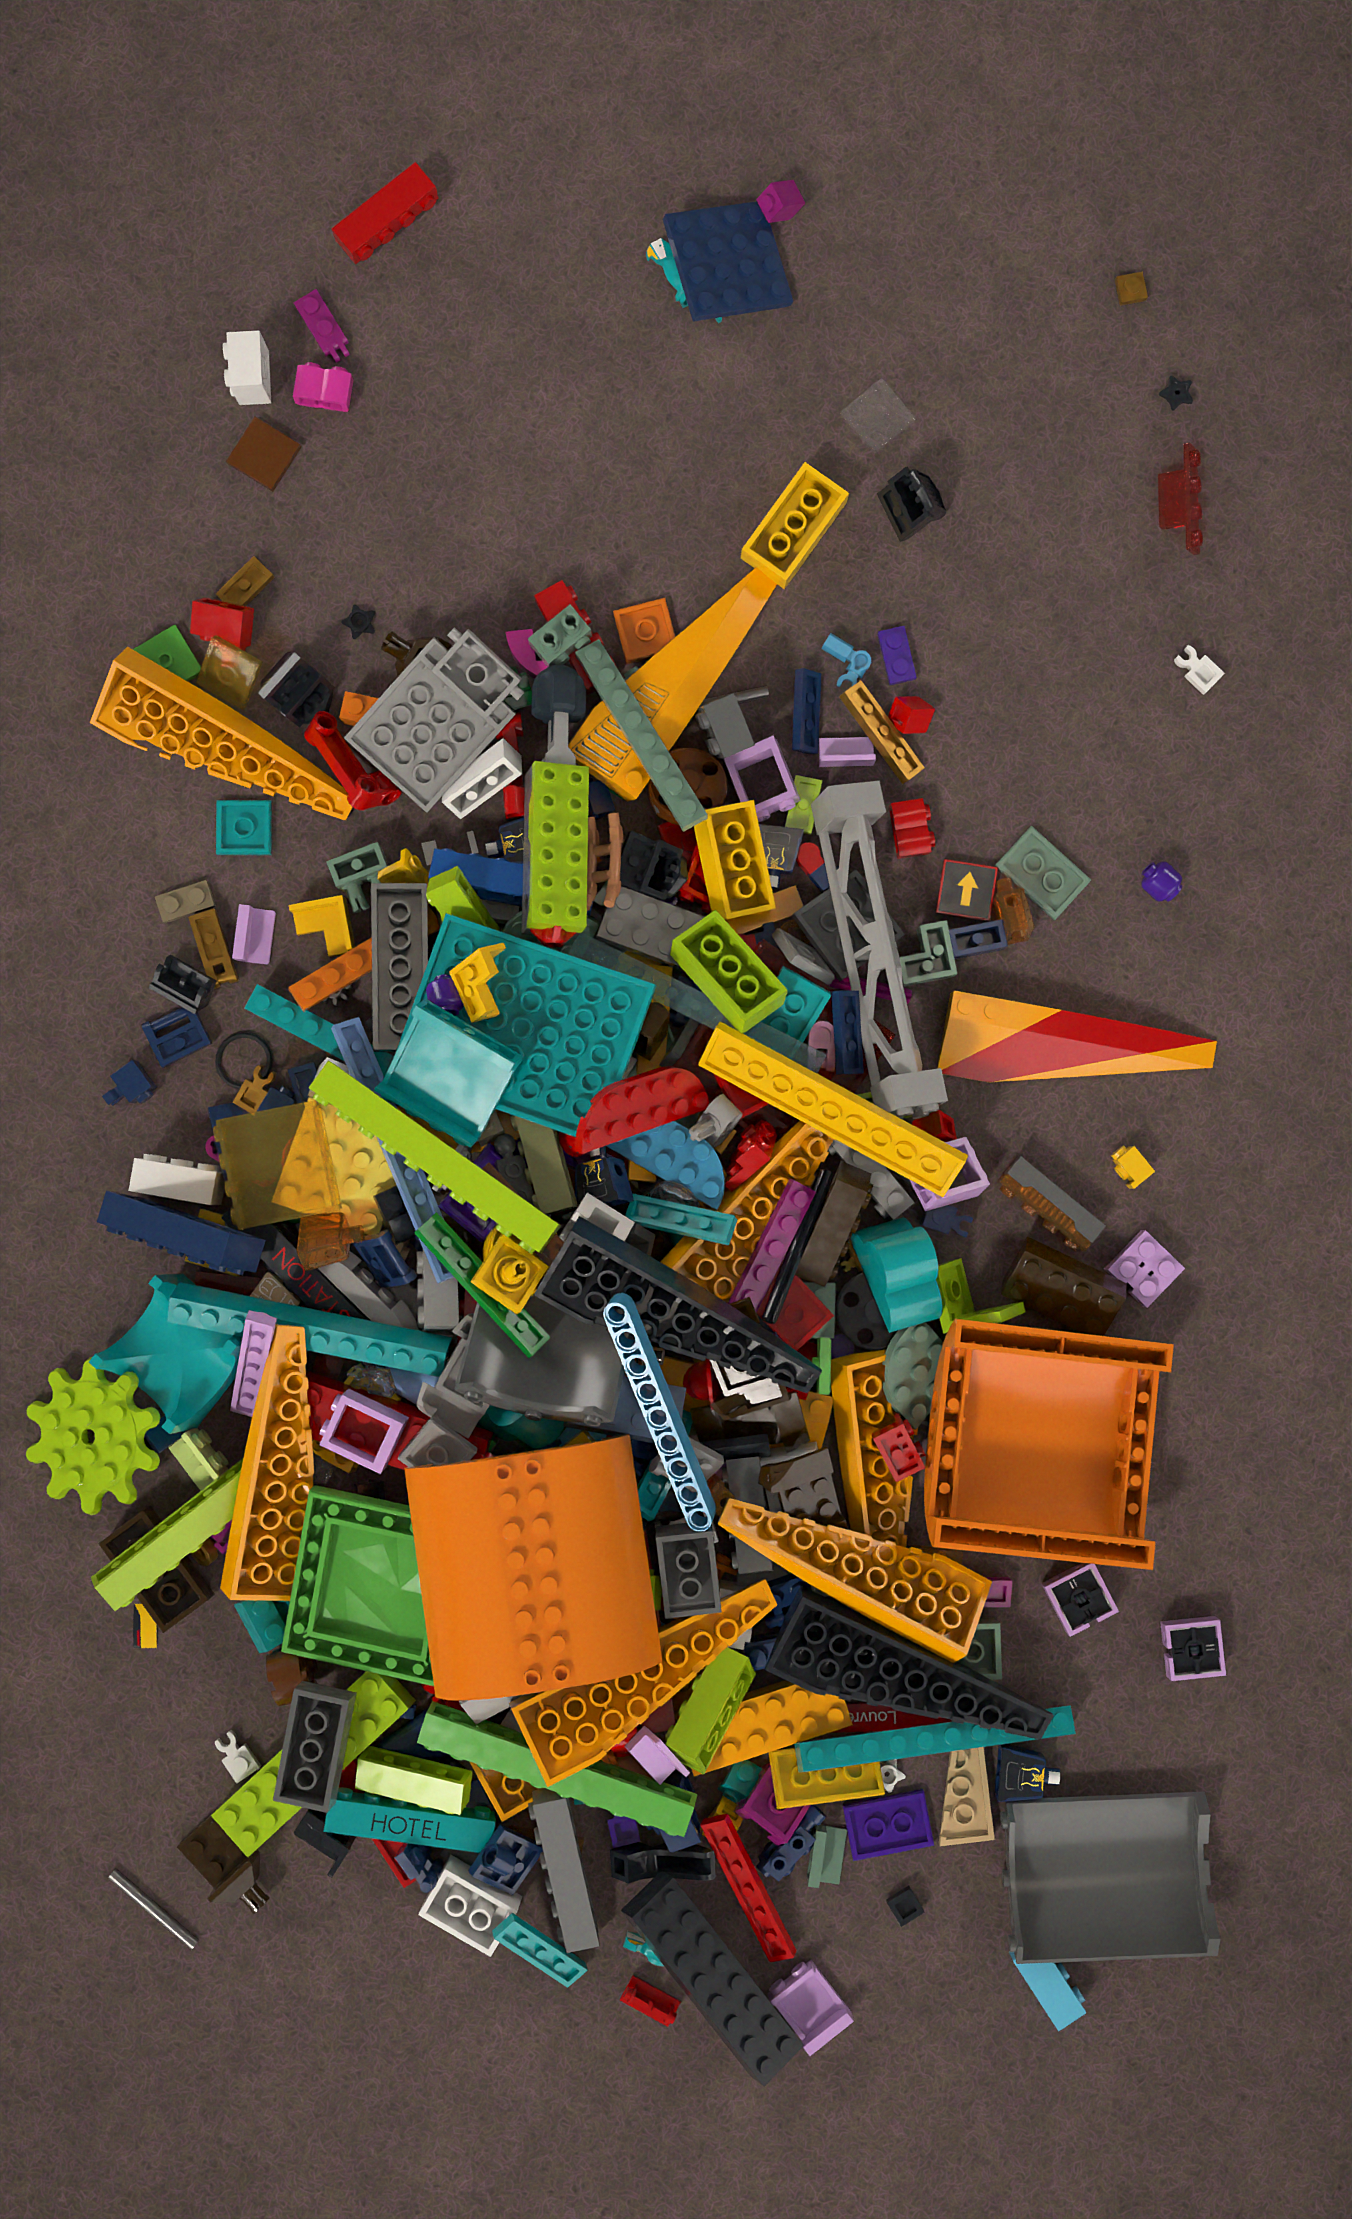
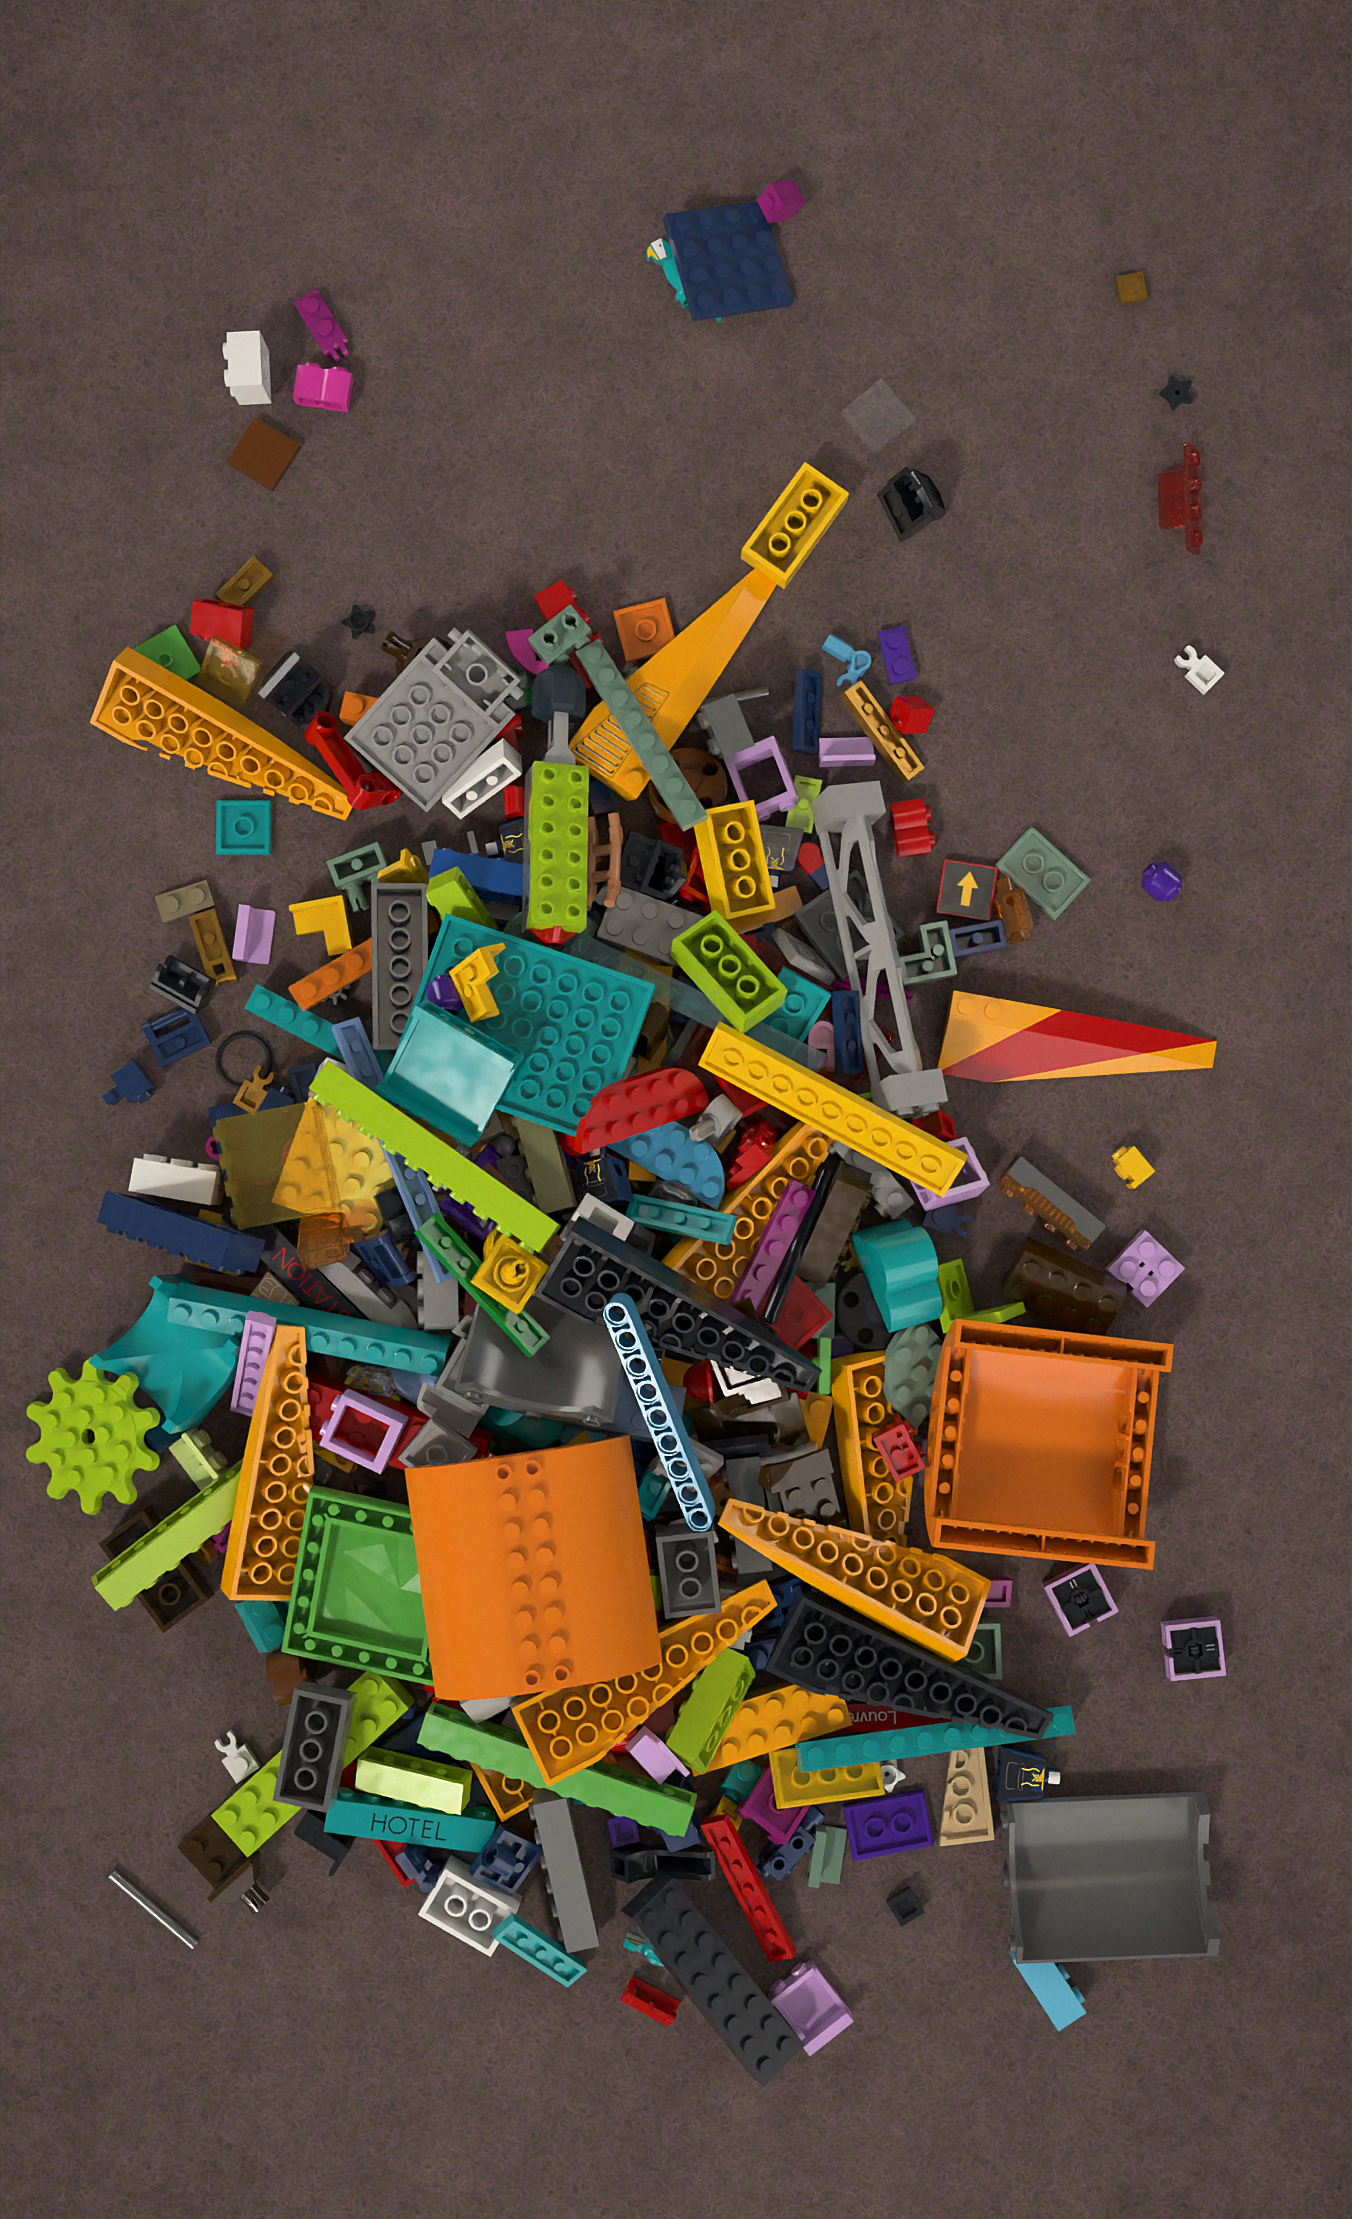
(143, 1628): yellow sticker -> none
(385, 213): red brick -> none

